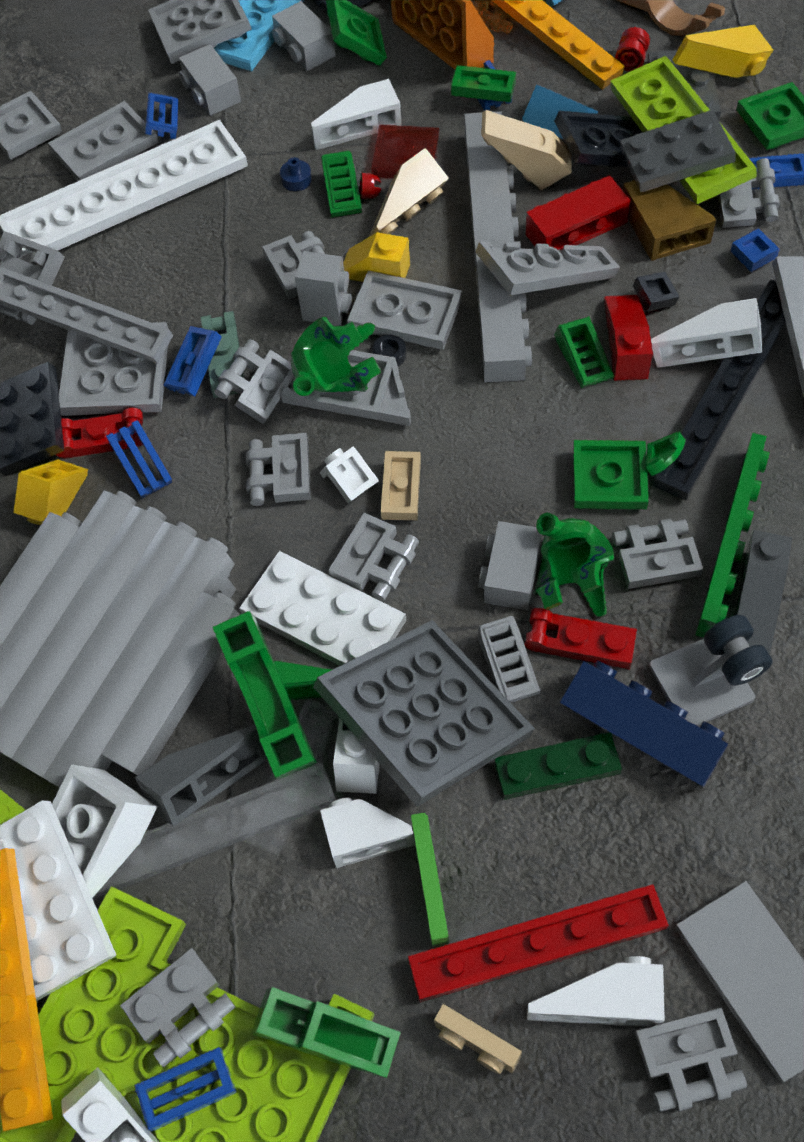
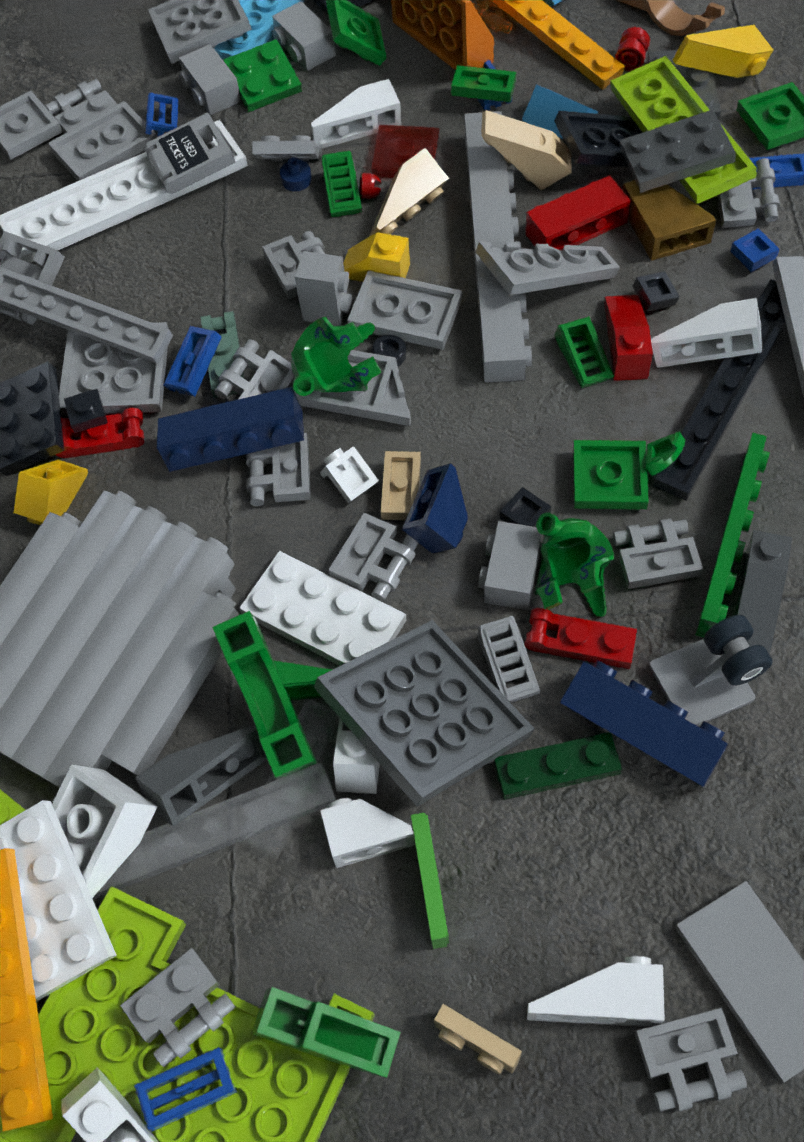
(85, 410): none -> black plate
(91, 106): none -> light grey plate
(125, 433): blue tile -> none
(182, 153): none -> light grey container
(230, 429): none -> dark blue brick
(263, 75): none -> green plate
(272, 148): none -> light grey plate
(438, 511): none -> dark blue slope
(524, 509): none -> black plate
(537, 942): red plate -> none

